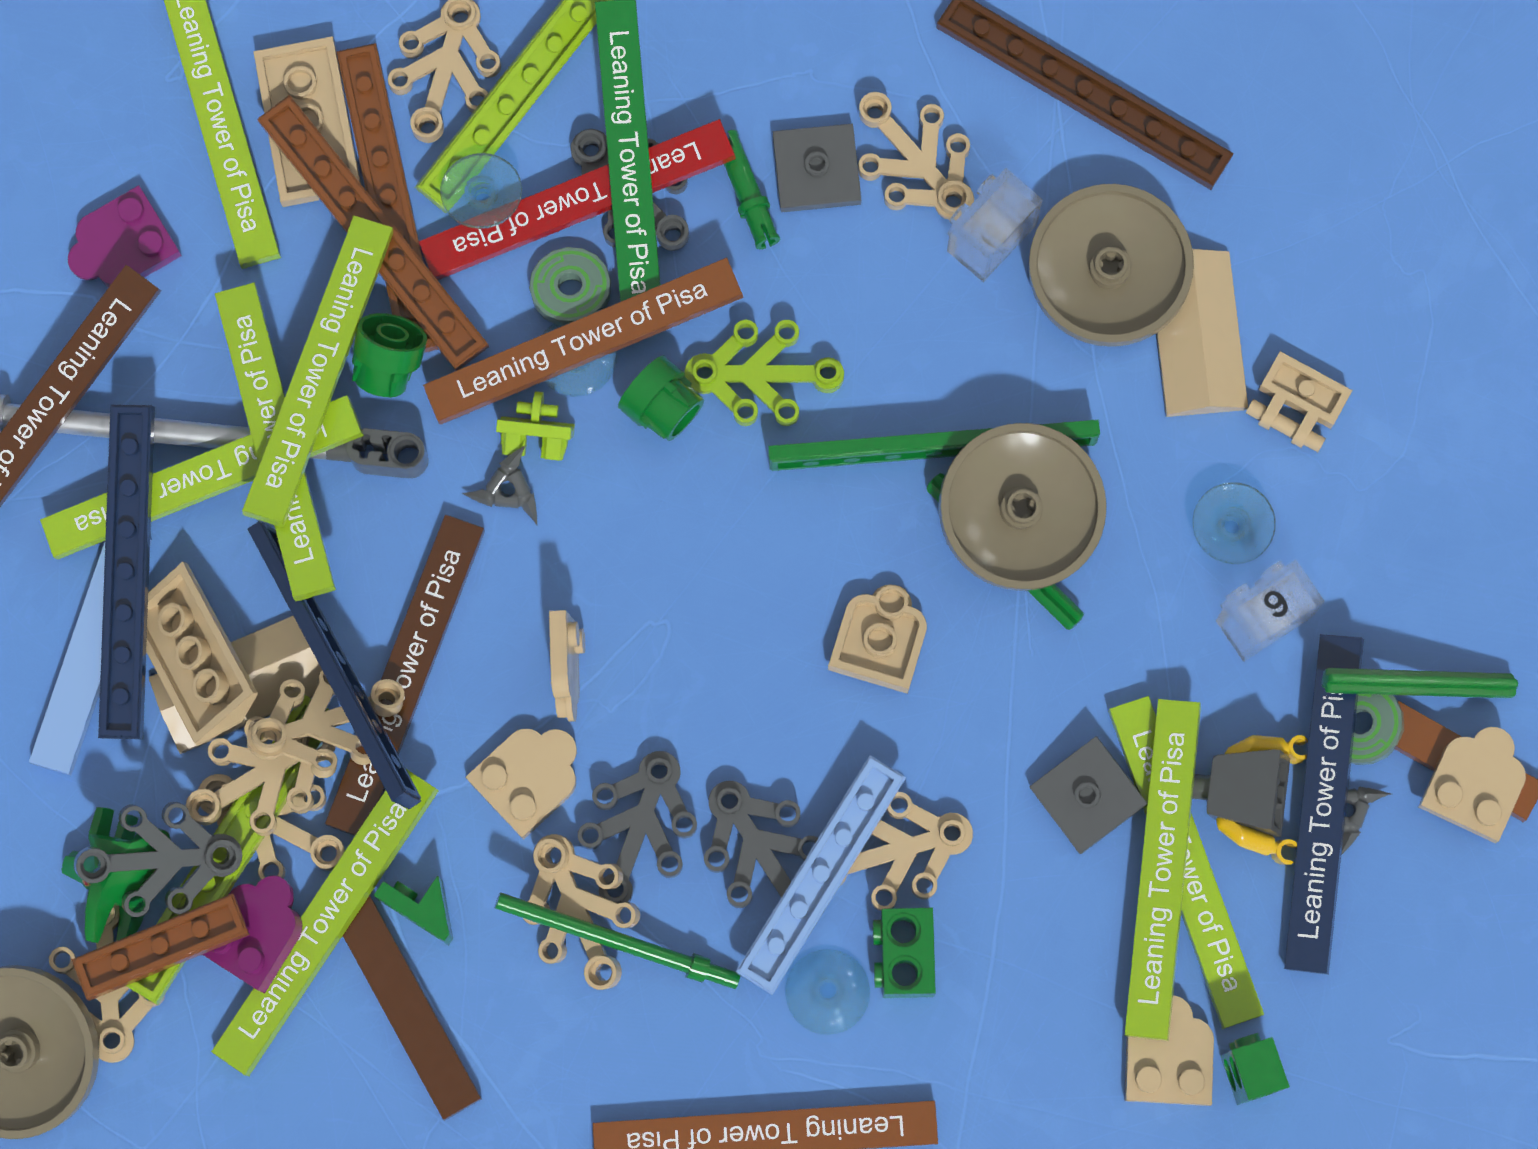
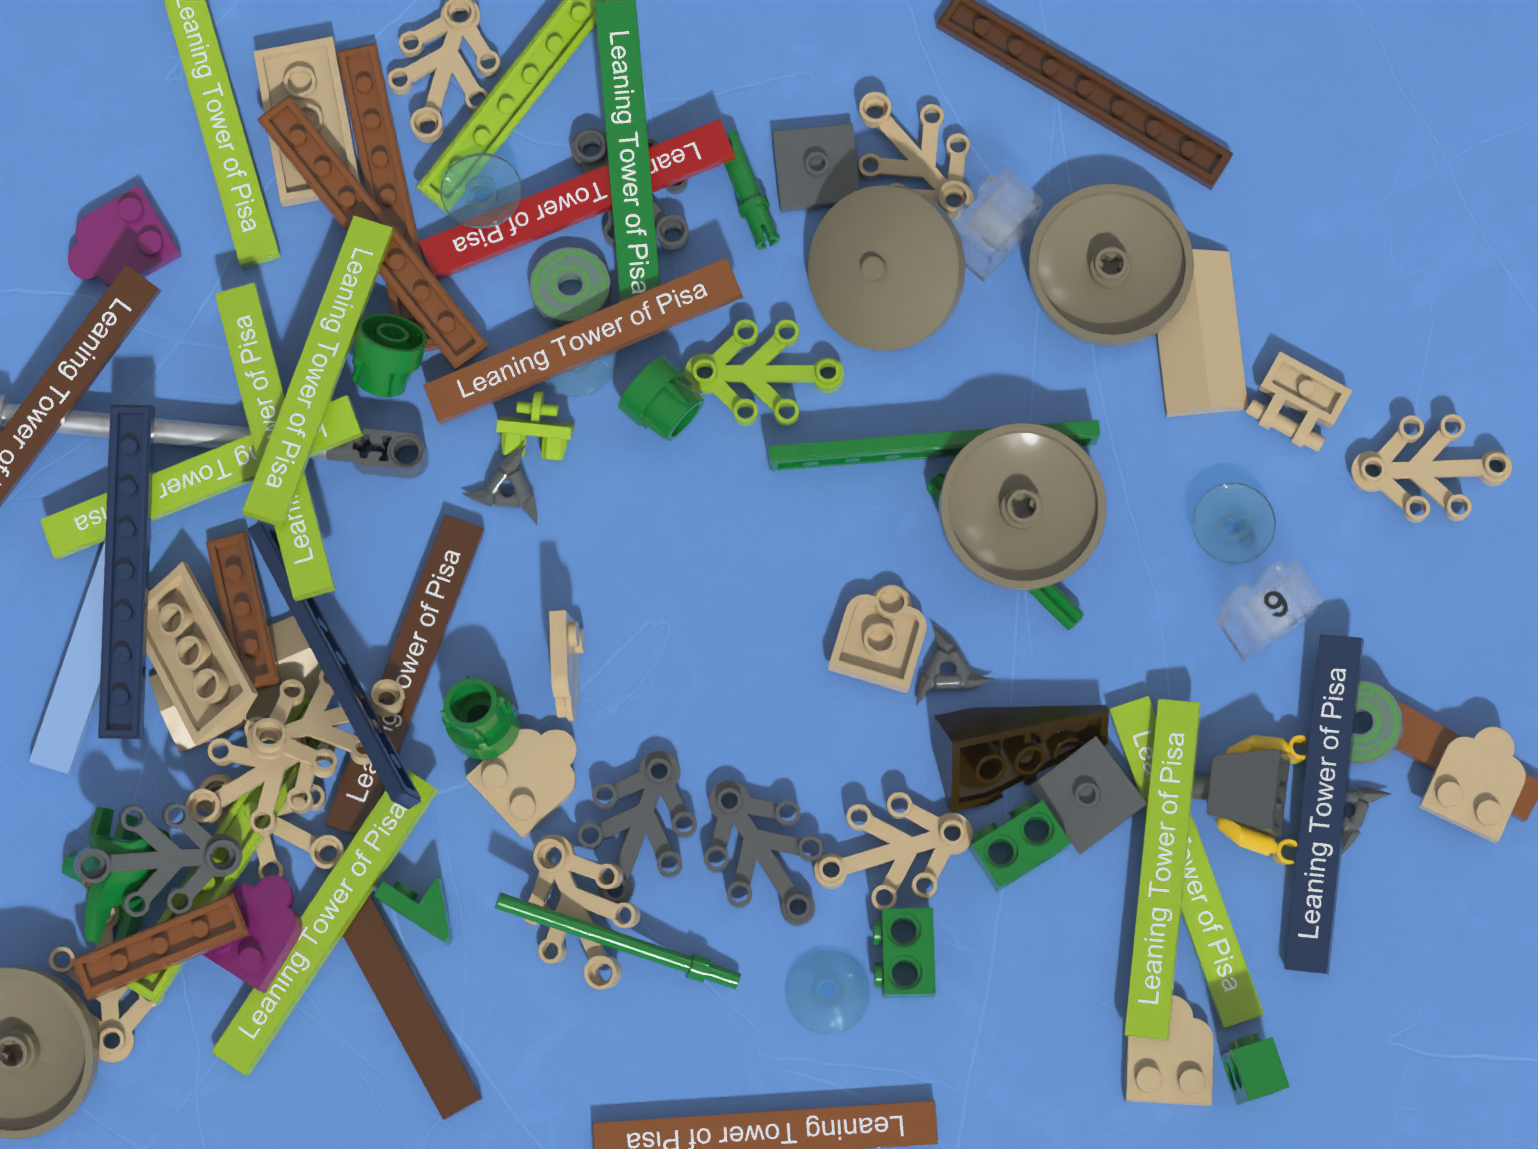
(243, 607): none -> dark orange tile
(489, 735): none -> green piece
(820, 875): light blue tile -> none
(886, 267): none -> dark tan dish
(947, 653): none -> dark grey piece
(998, 747): none -> dark brown wedge
(1024, 853): none -> green brick
(1419, 683): green axle -> none
(1424, 470): none -> tan plant

